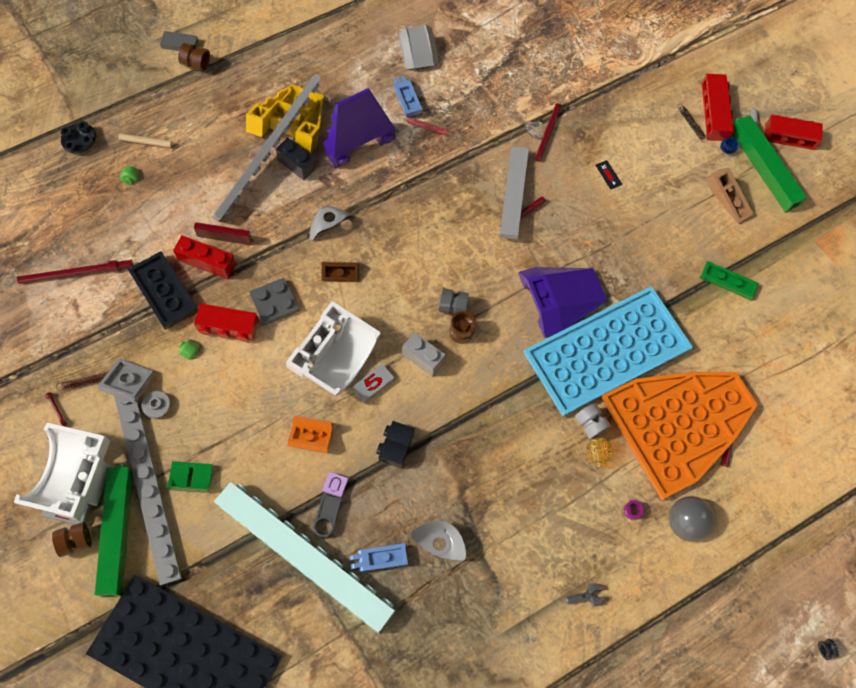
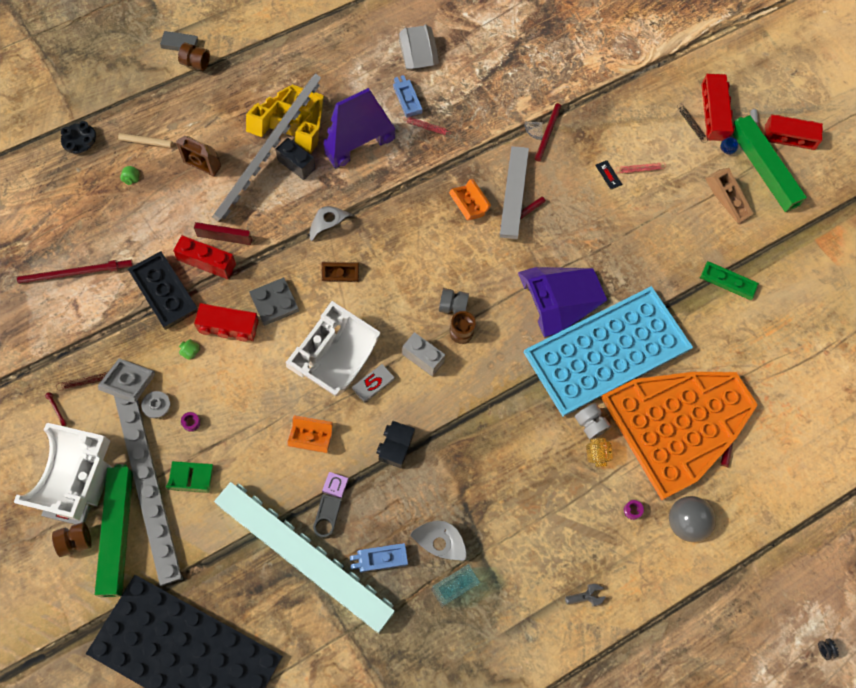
(189, 415): none -> magenta bush
(198, 155): none -> reddish brown slope
(455, 585): none -> clear light blue brick
(470, 200): none -> orange bracket
(640, 167): none -> coral piece

